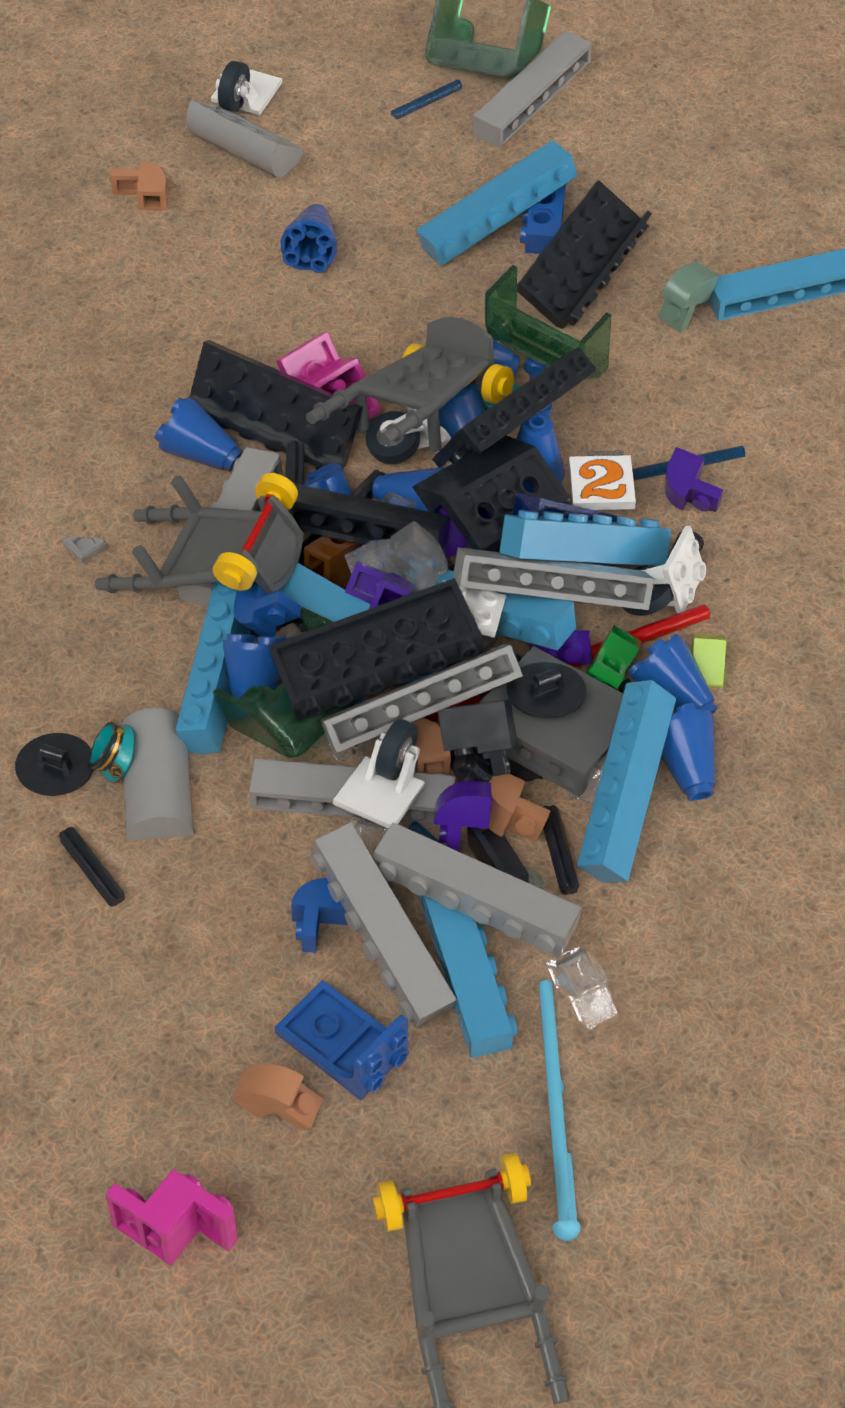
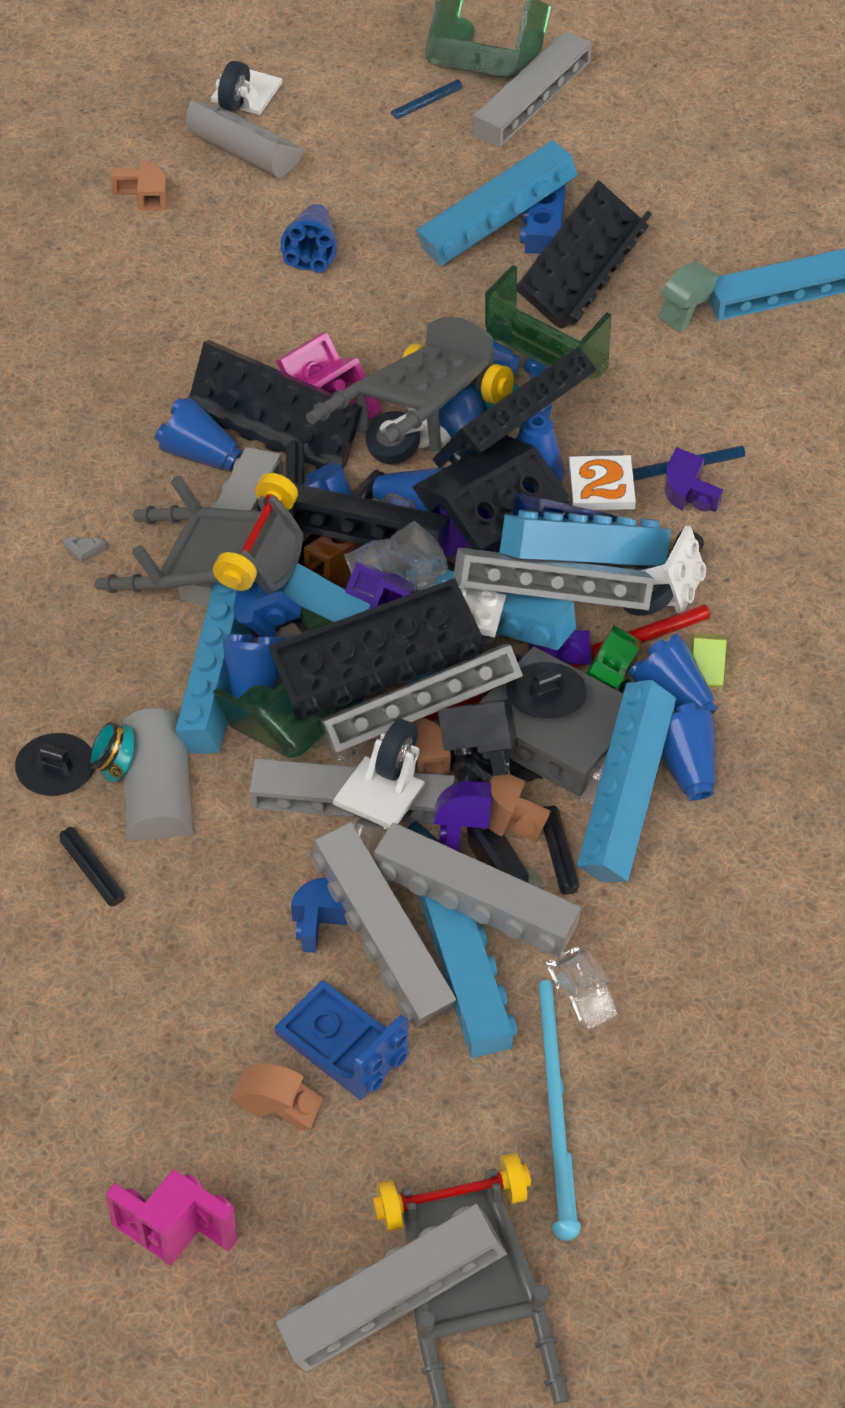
(390, 1287): none -> light grey brick

